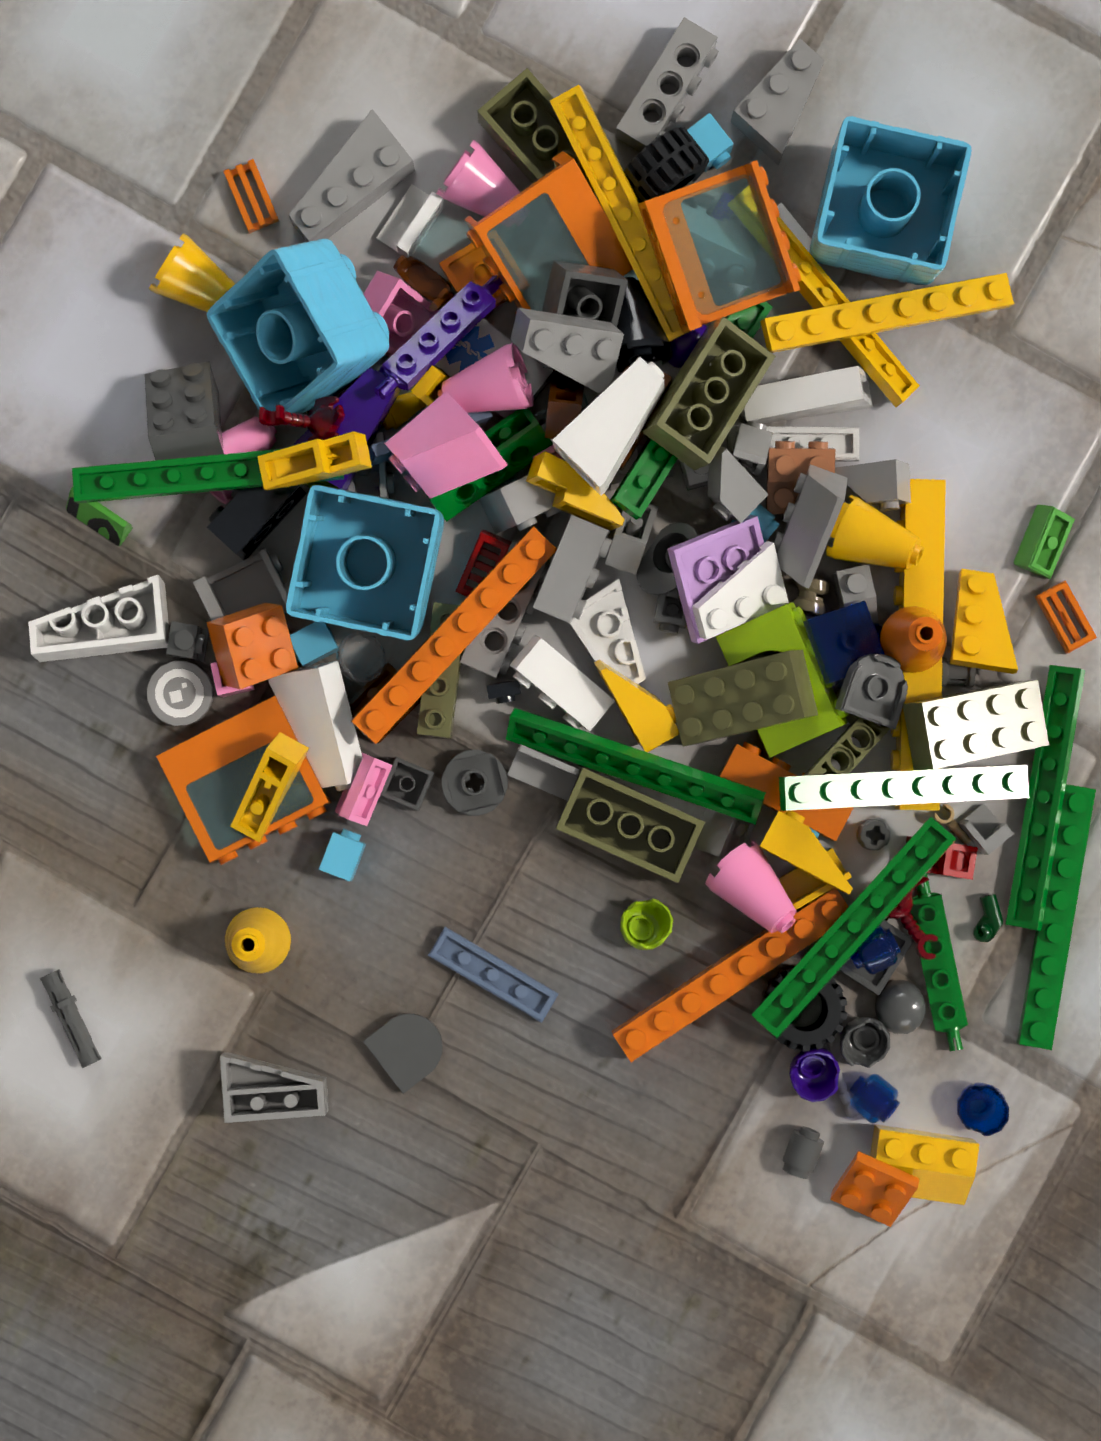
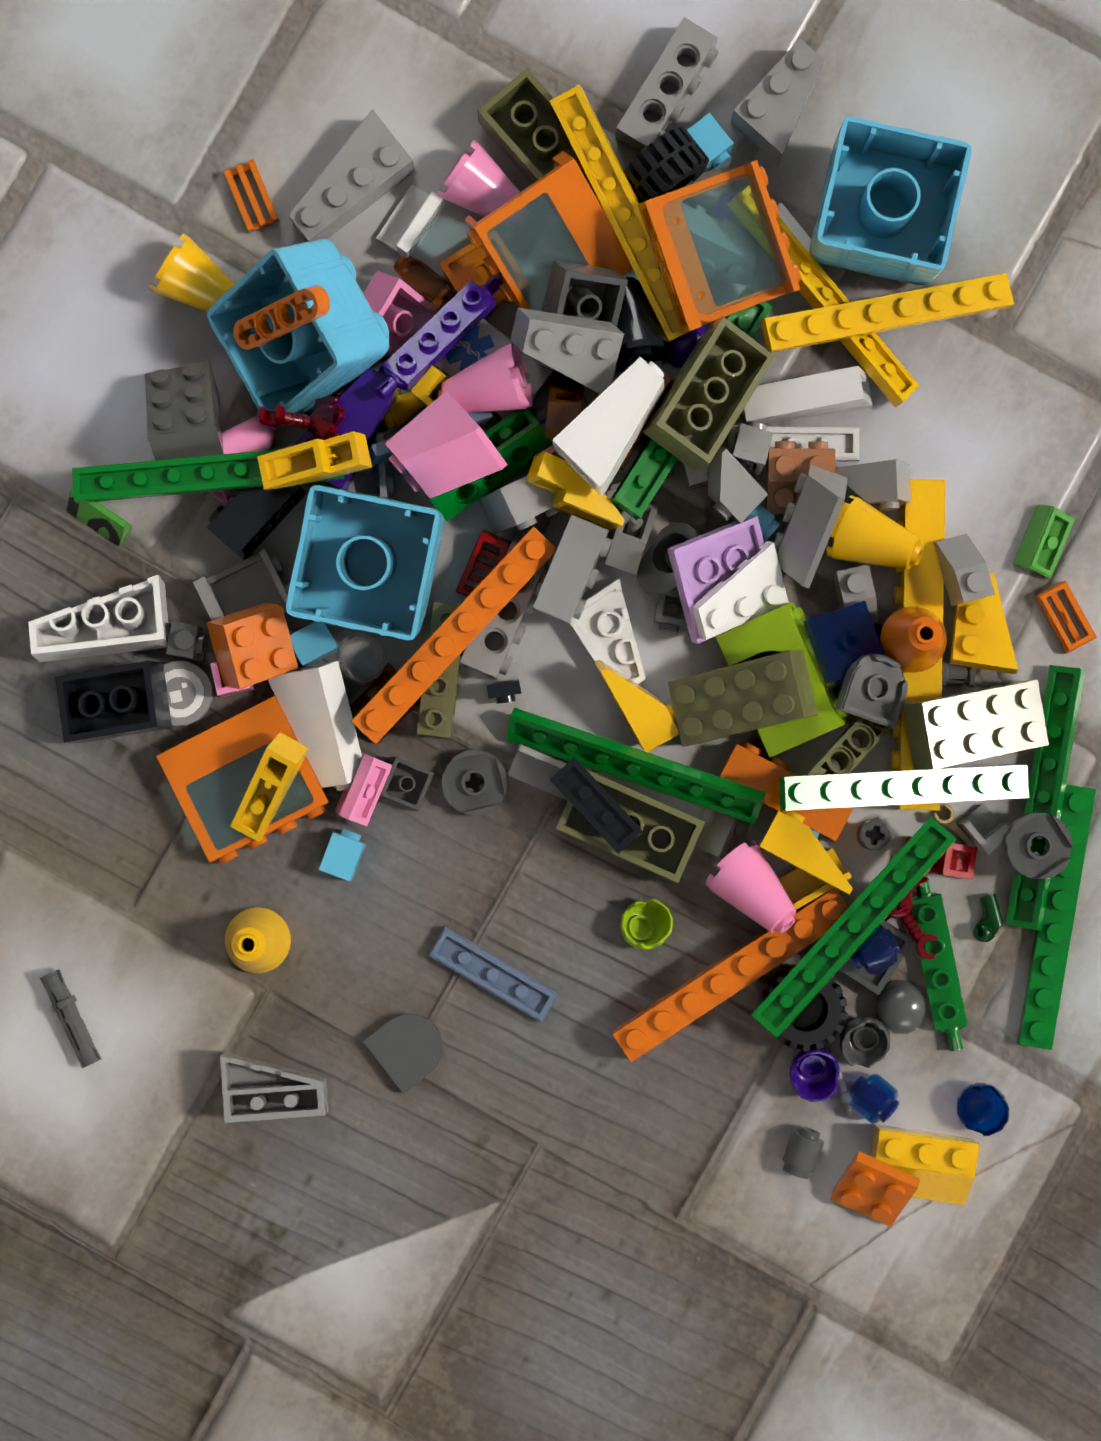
(113, 702): none -> black brick
(280, 316): none -> orange beam
(560, 684): white brick -> none
(596, 805): none -> black plate
(812, 598): dark tan wheel -> none
(963, 570): none -> light grey slope
(1056, 850): none -> dark grey plate

